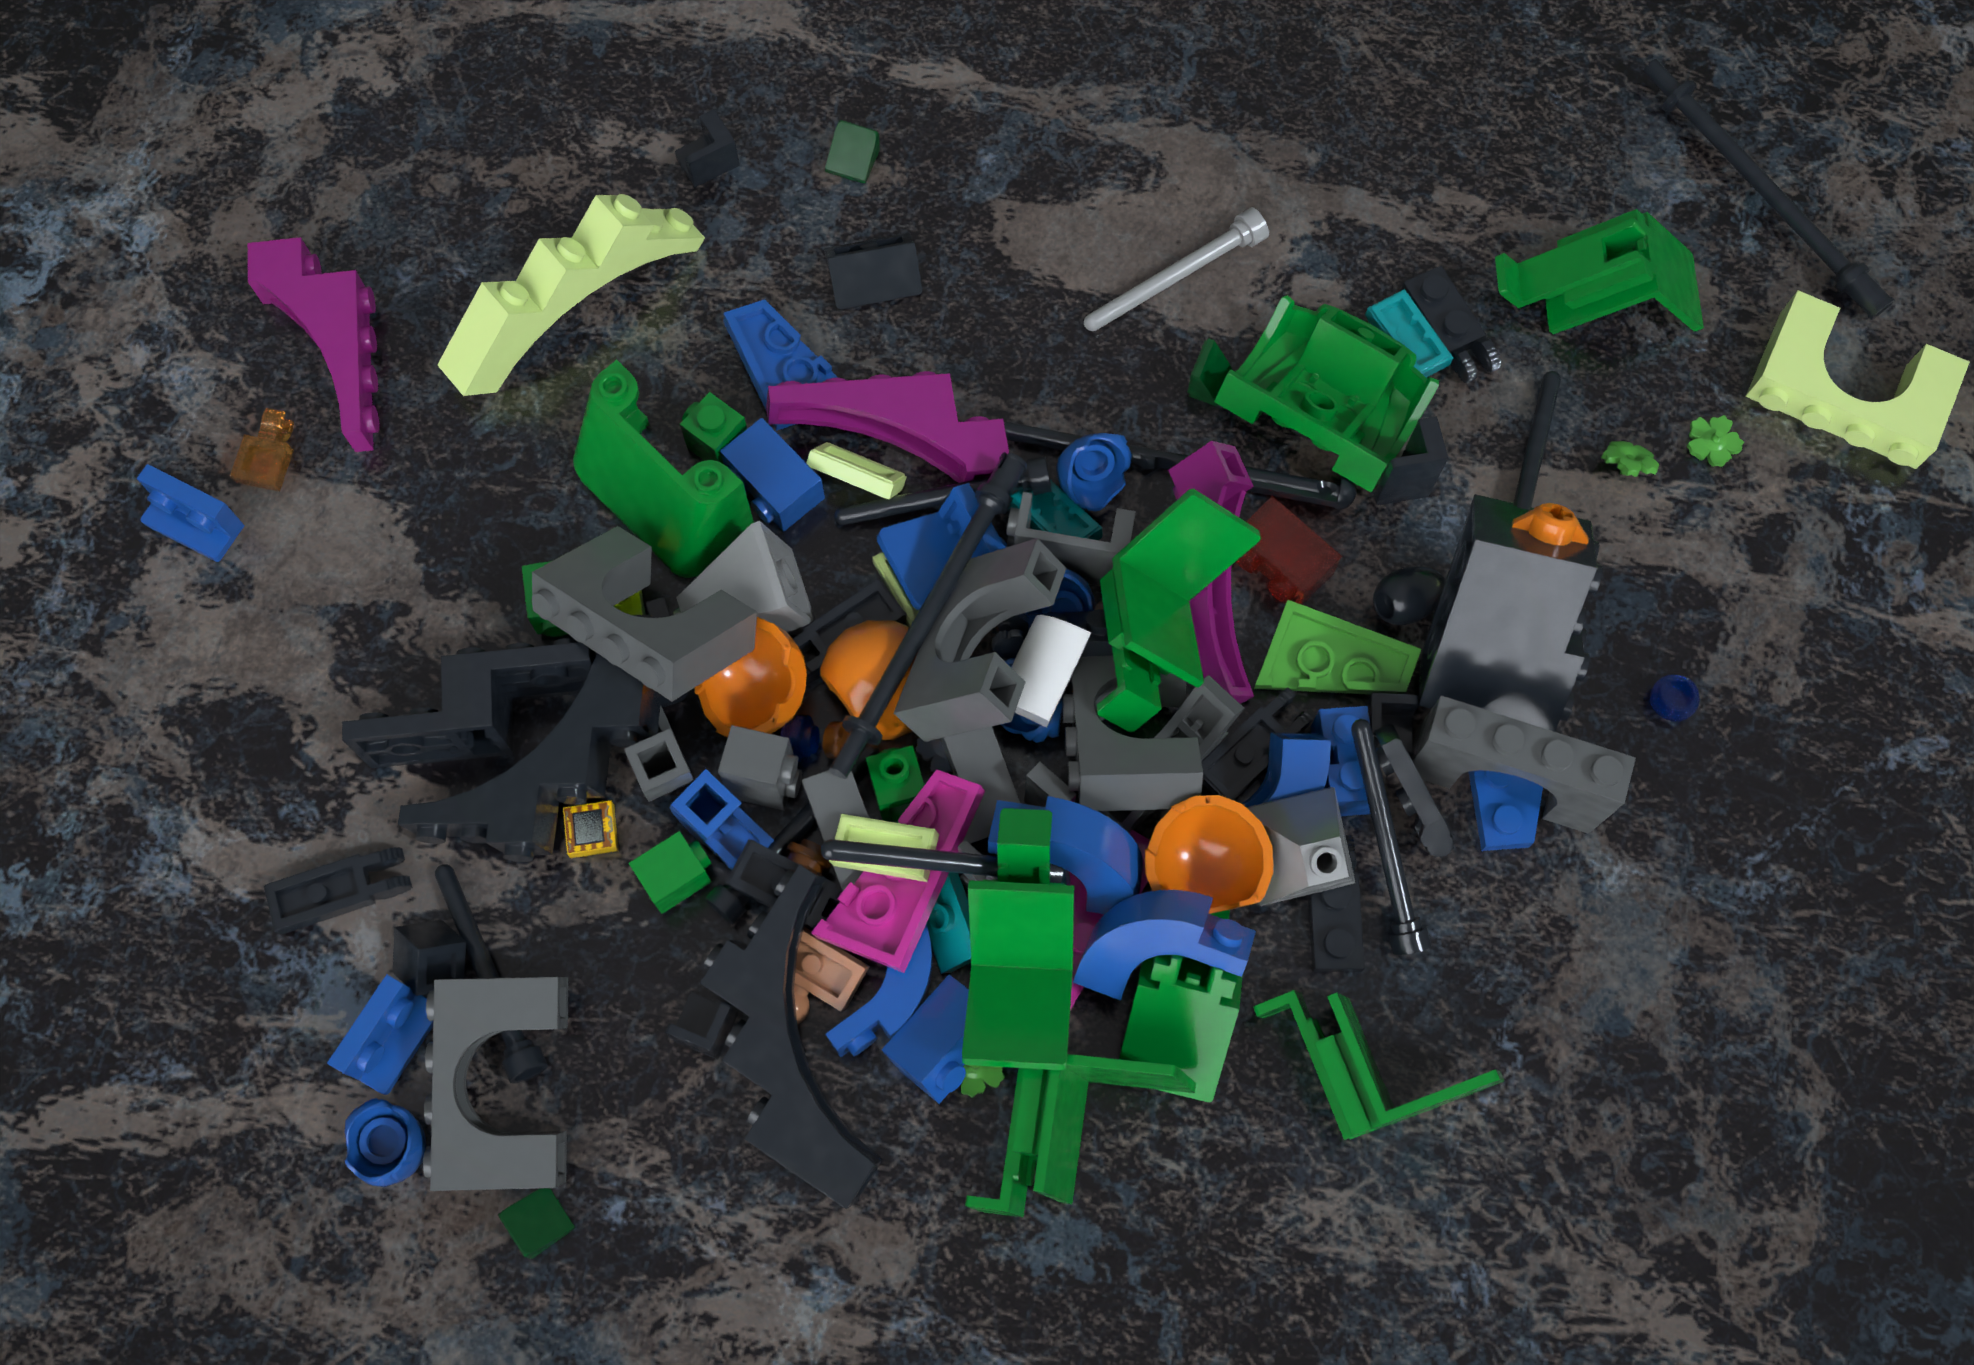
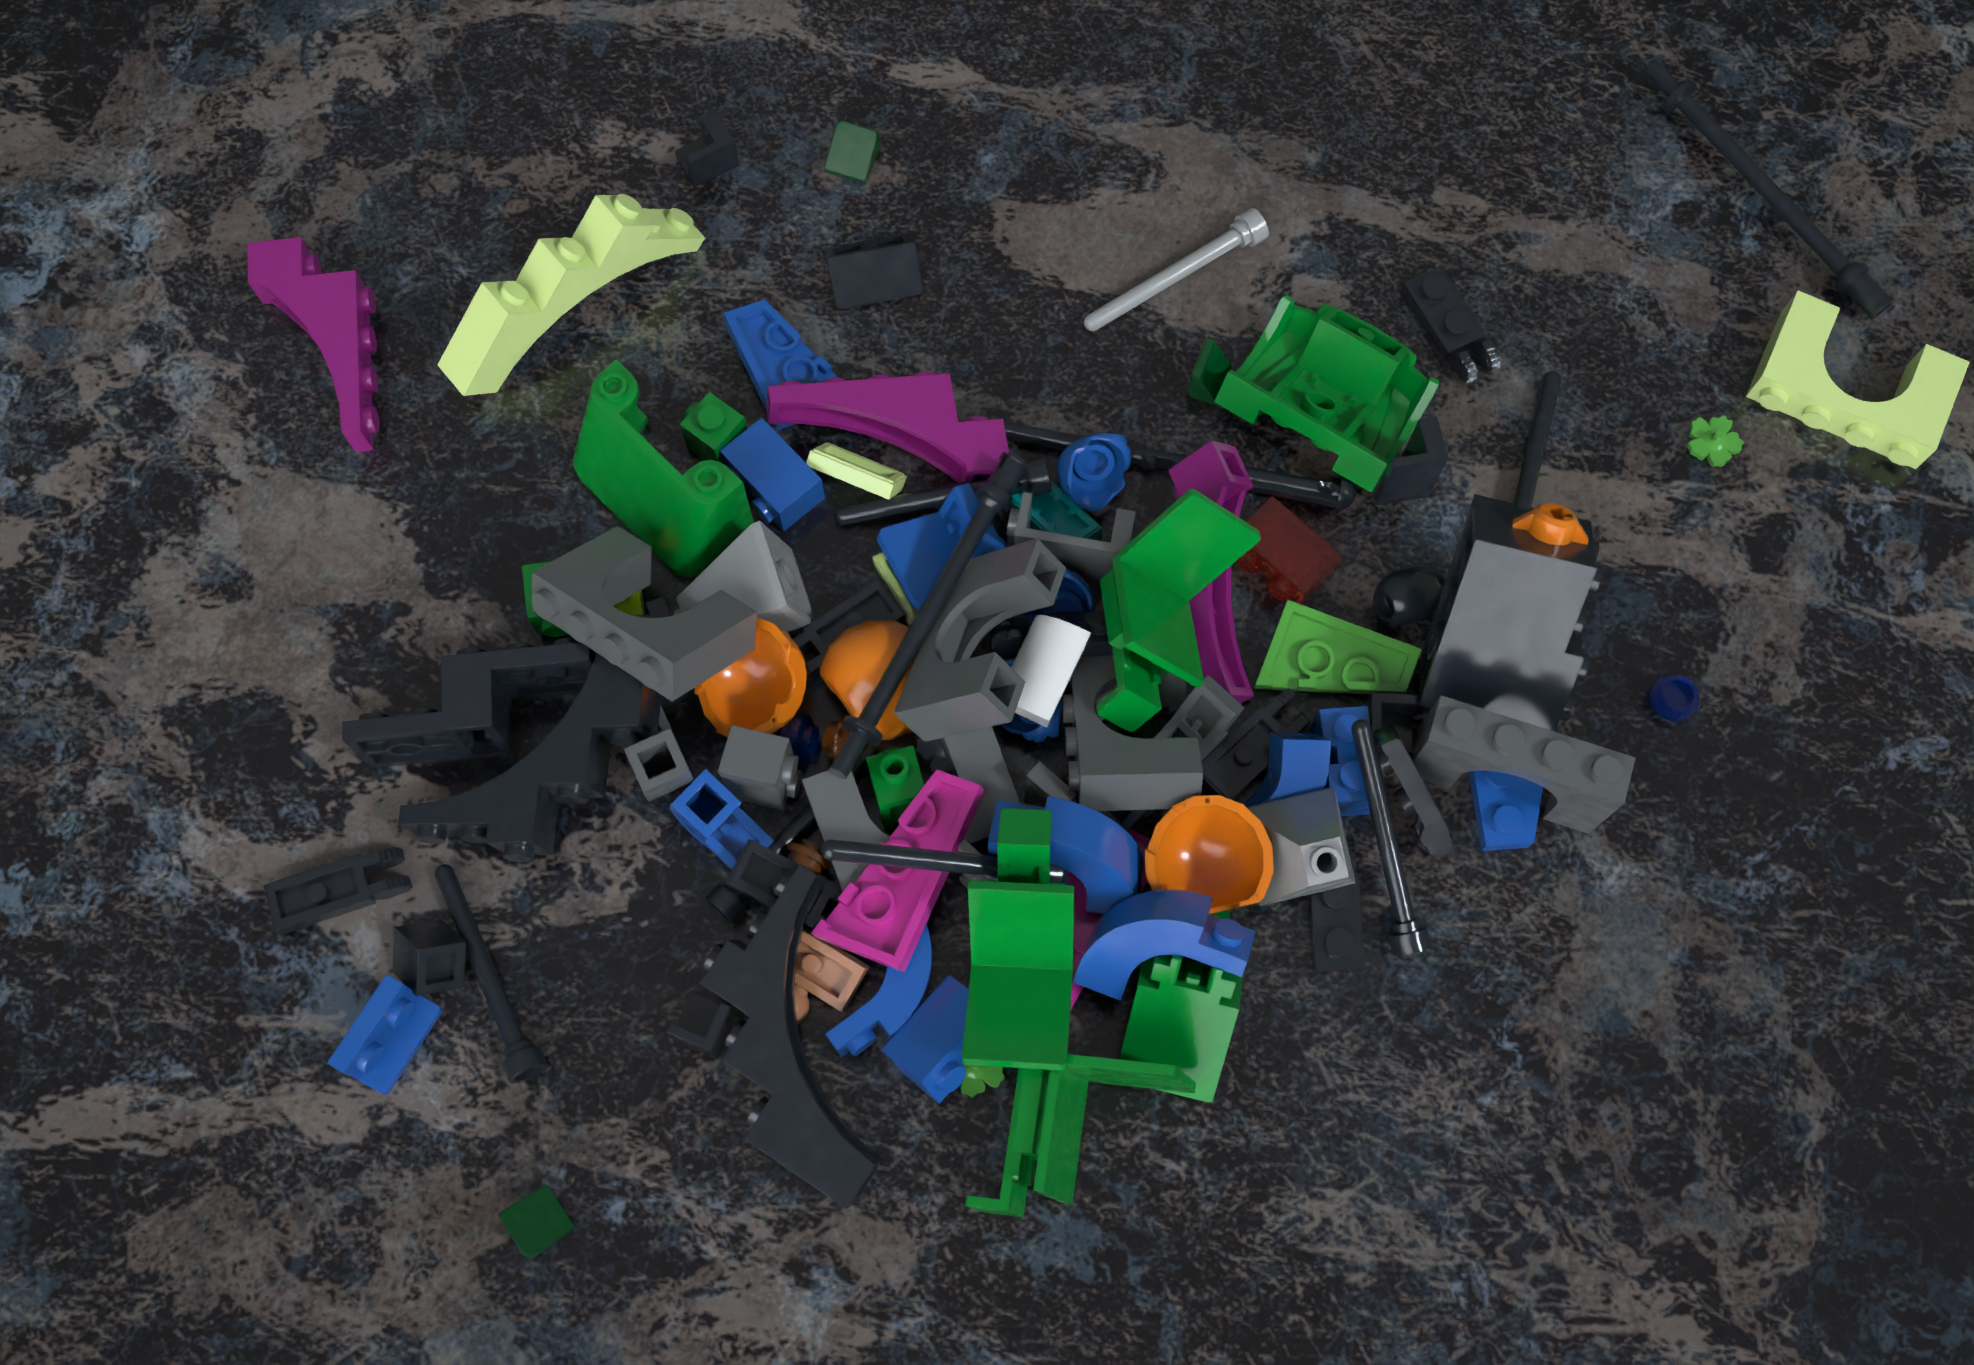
(188, 515): blue bracket -> none
(265, 458): clear orange plate -> none
(383, 1143): blue hair -> none
(464, 1147): dark grey arch -> none
(590, 829): tile -> none
(672, 871): green brick -> none
(885, 833): yellowish green tile -> none
(950, 926): teal plate -> none
(1350, 1071): green piece -> none
(1405, 323): teal plate -> none
(1606, 272): green piece -> none
(1630, 458): bright green plant -> none

